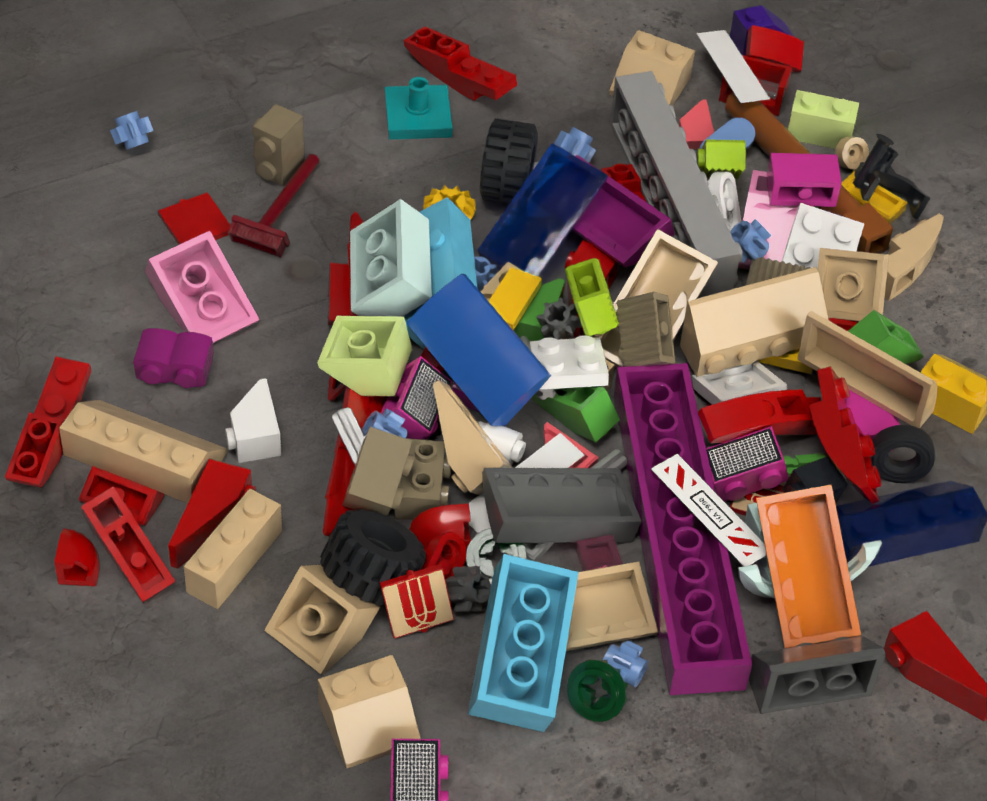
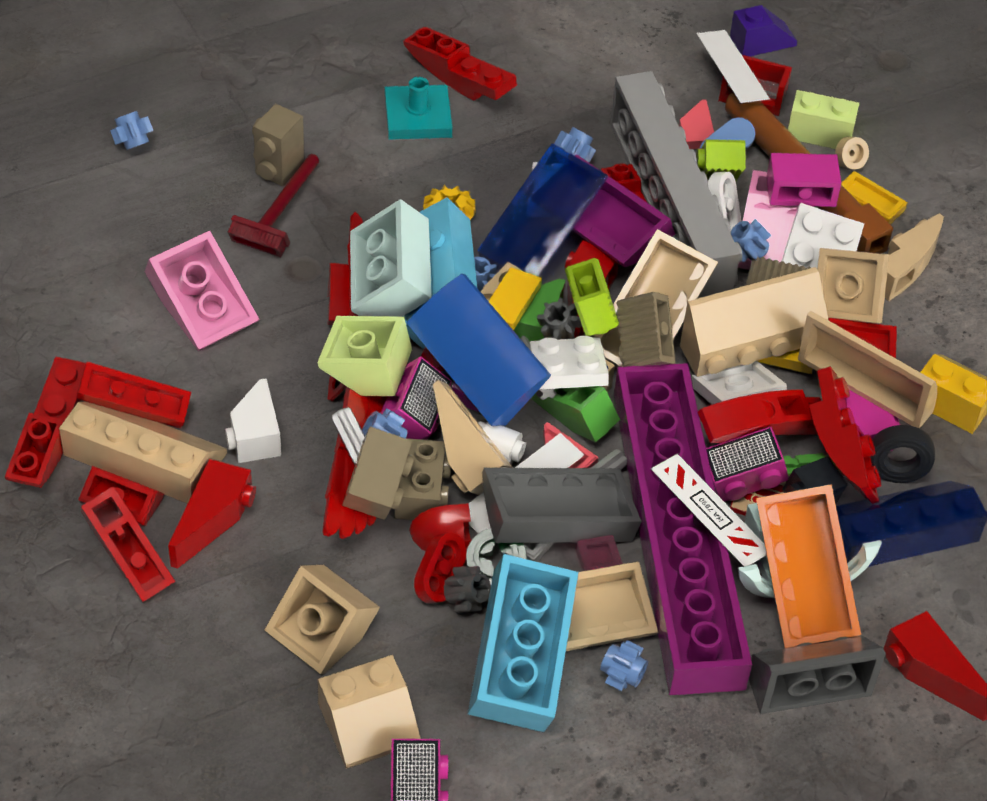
(76, 559): red brick -> none
(133, 395): none -> red plate
(173, 357): magenta brick -> none
(193, 218): red piece -> none
(233, 548): tan brick -> none
(369, 550): black tyre -> none
(417, 601): piece -> none
(507, 159): black tyre -> none
(583, 697): dark green gear -> none
(666, 60): tan slope -> none
(775, 47): red slope -> none
(878, 170): black piece -> none
(887, 337): bright green slope -> none

